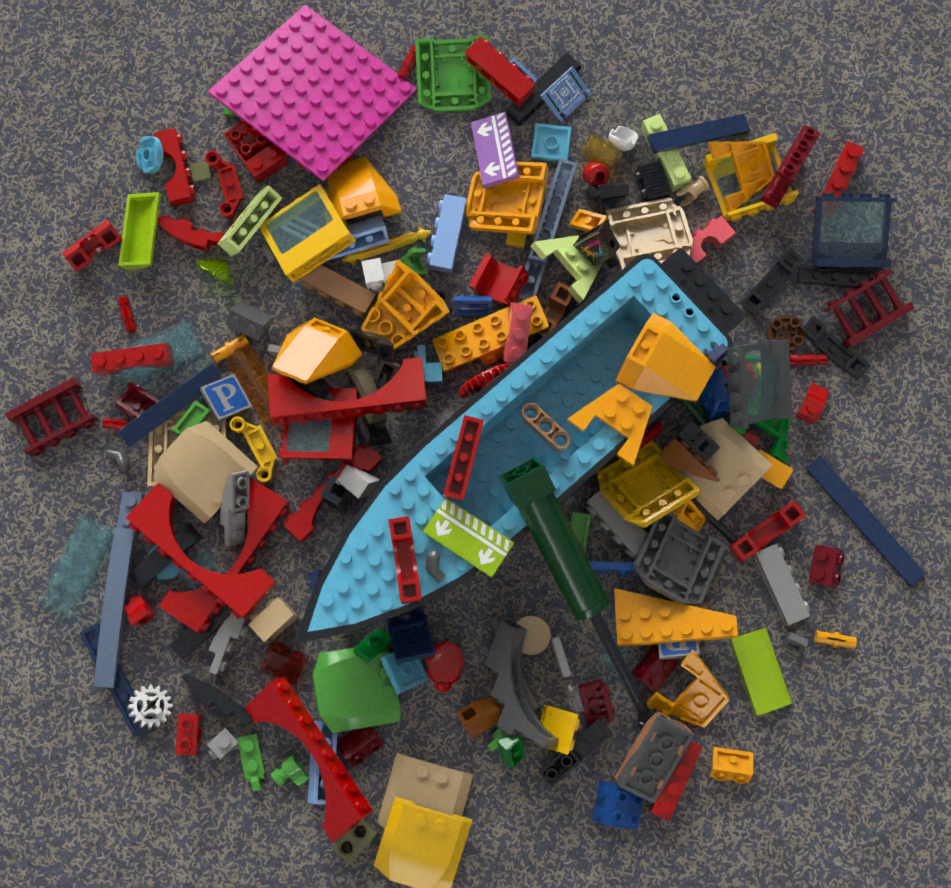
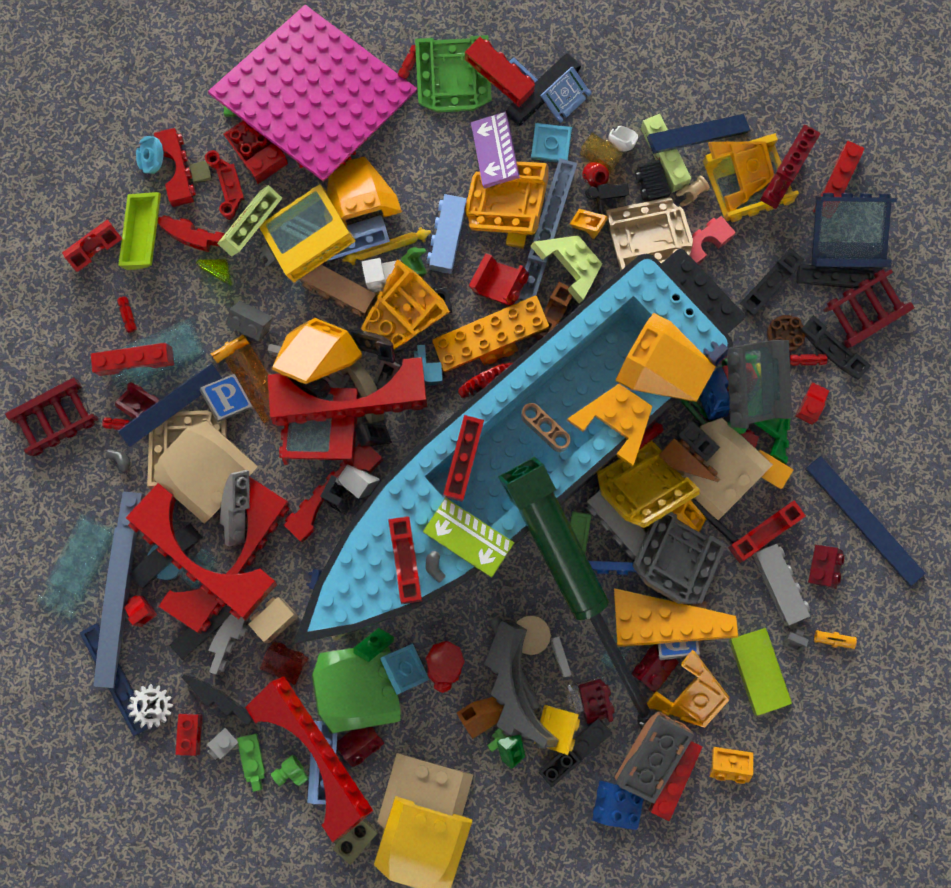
(195, 414): bright green tile -> none
(260, 446): yellow plate -> none
(411, 637): dark blue tile -> none
(472, 303): blue tile -> none
(518, 333): coral arch -> none
(598, 245): black torso -> none

